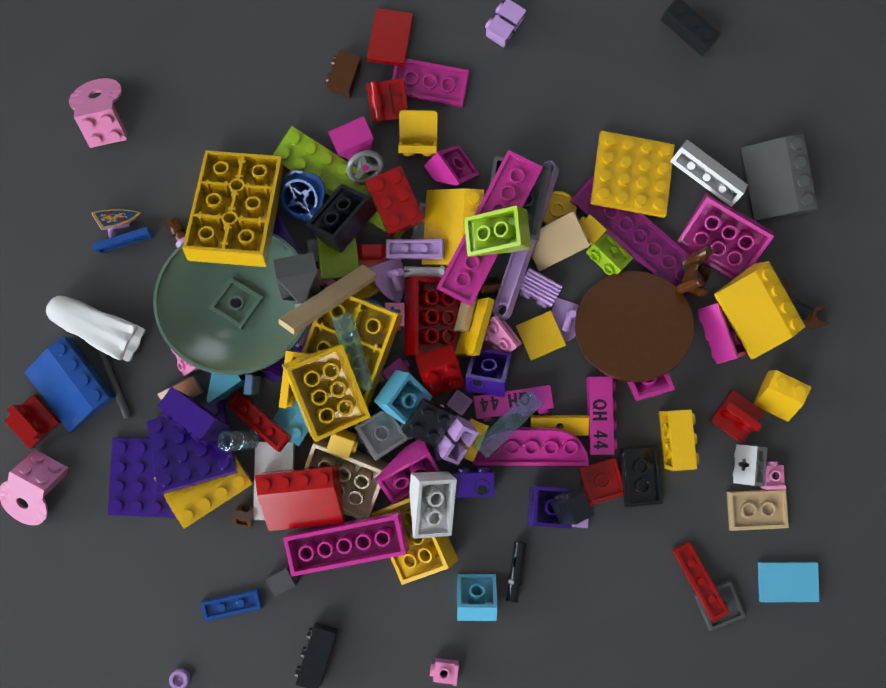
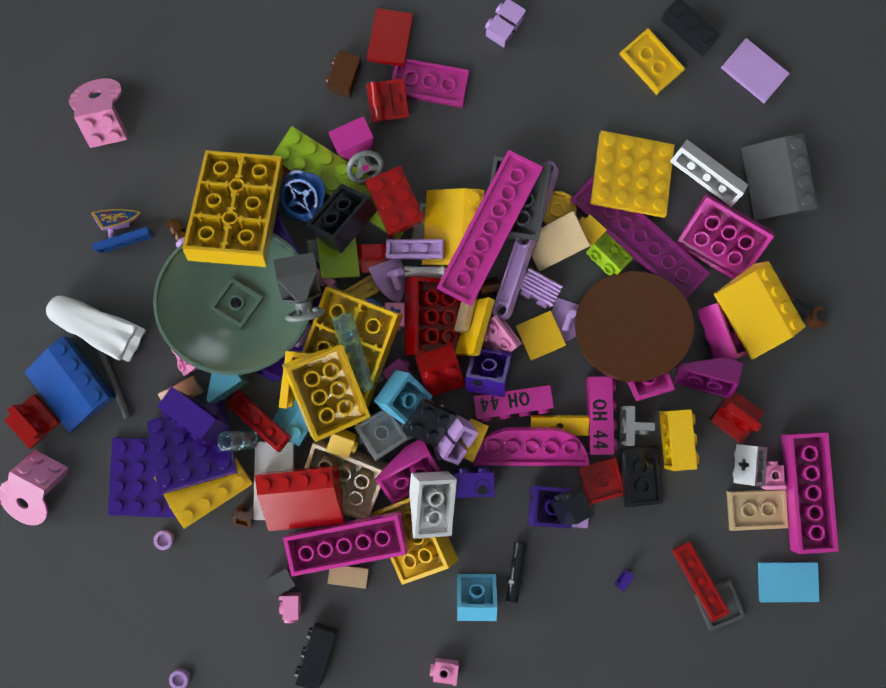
(164, 539): none -> lavender tile
(231, 604): blue tile -> none
(252, 385): medium blue tile -> none
(290, 606): none -> bright pink brick
(327, 299): tan tile -> none
(349, 576): none -> tan tile
(418, 132): yellow bracket -> none
(451, 166): dark pink slope -> none
(459, 402): lavender tile -> none
(497, 232): lime slope -> none
(508, 424): clear light blue tile -> none
(624, 579): none -> dark purple tile
(629, 427): none -> light grey bracket
(652, 61): none -> yellow tile
(694, 273): reddish brown hair -> none
(711, 376): none -> magenta slope
(755, 70): none -> lavender tile
(781, 395): yellow slope -> none
(809, 492): none -> dark pink brick

